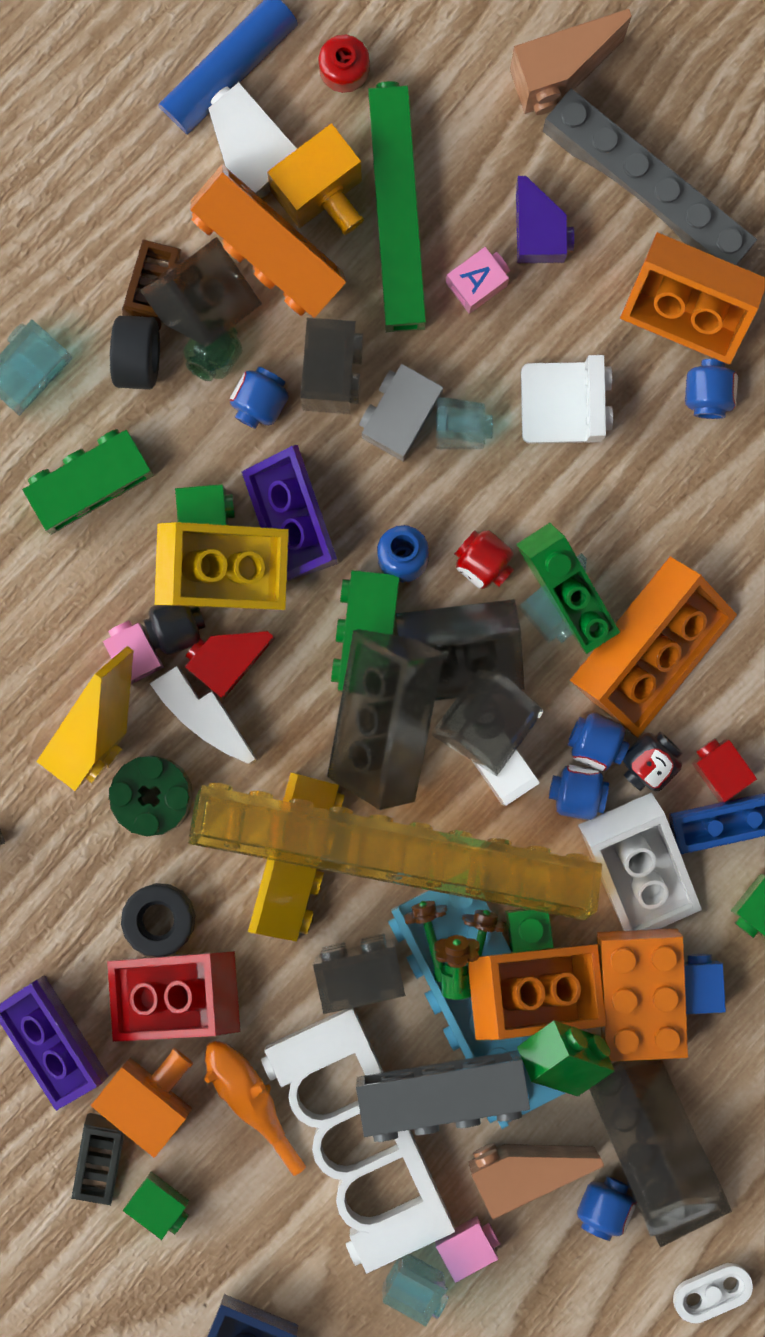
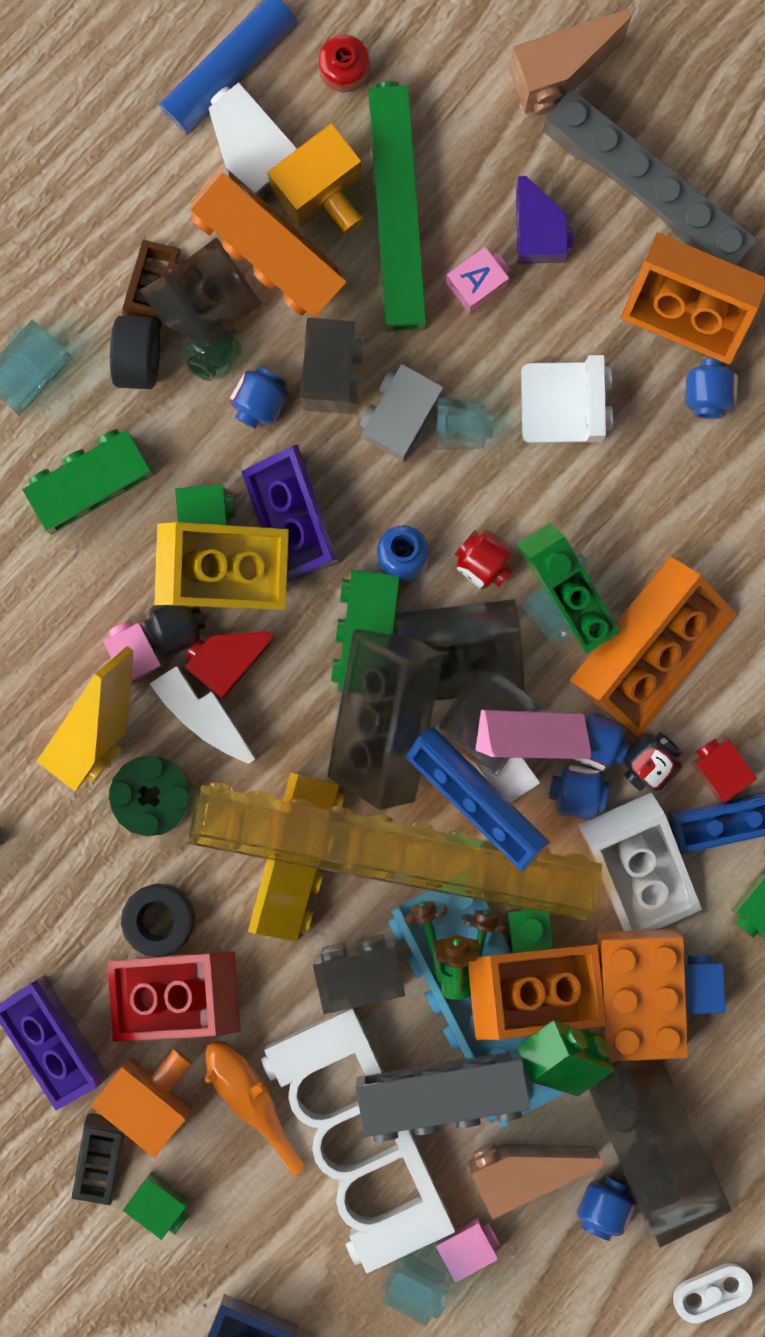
(477, 799): none -> blue brick
(533, 735): none -> bright pink slope

